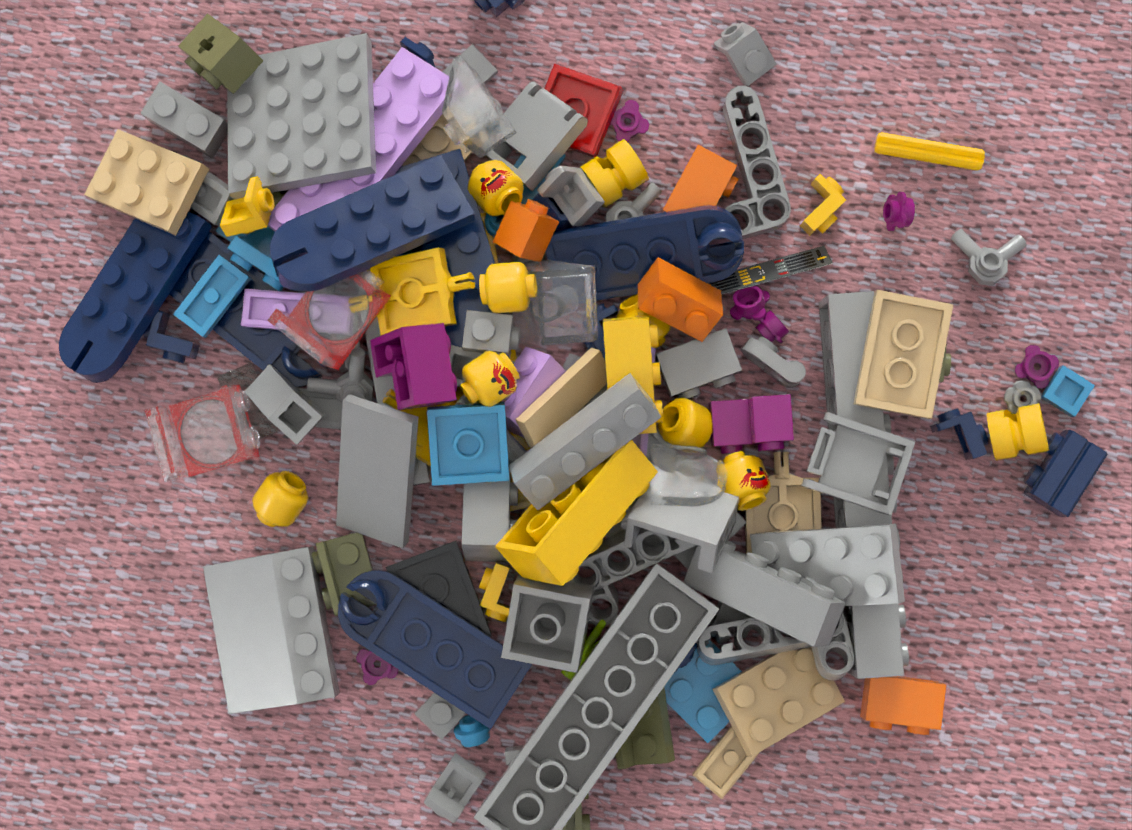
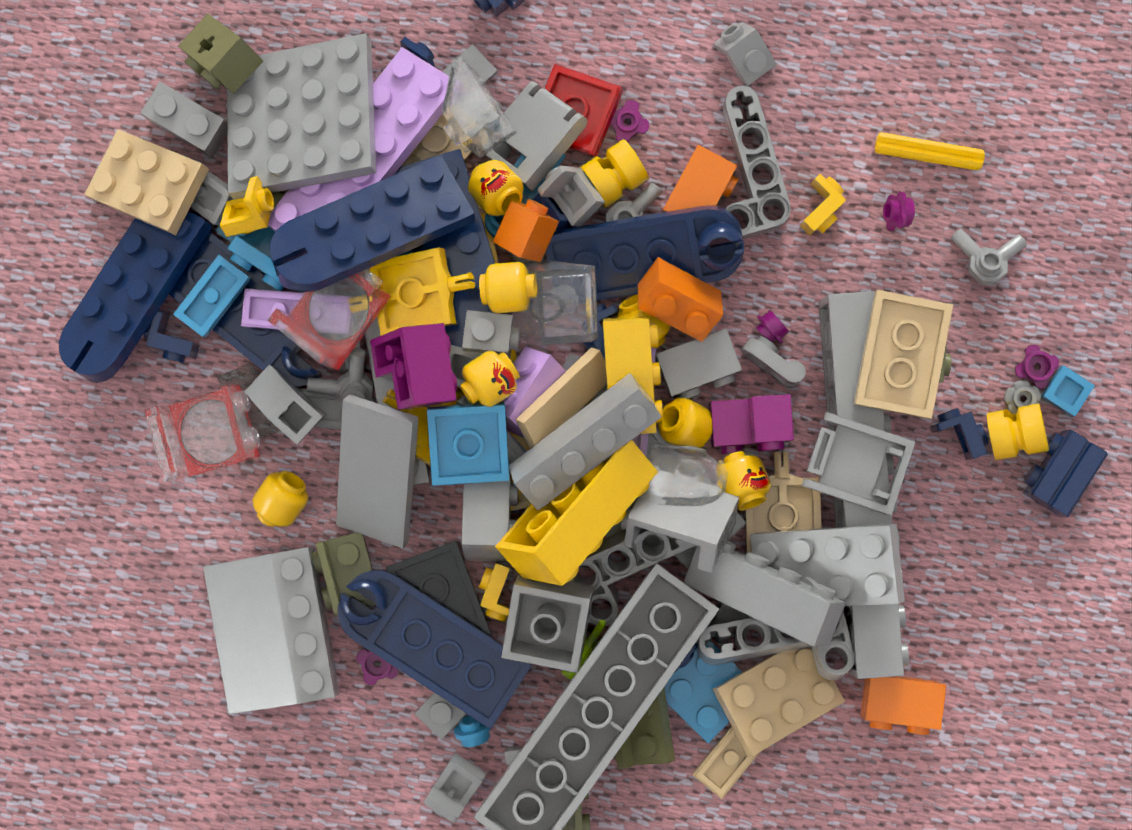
(750, 303): magenta plate -> none
(774, 269): dark grey sticker -> none

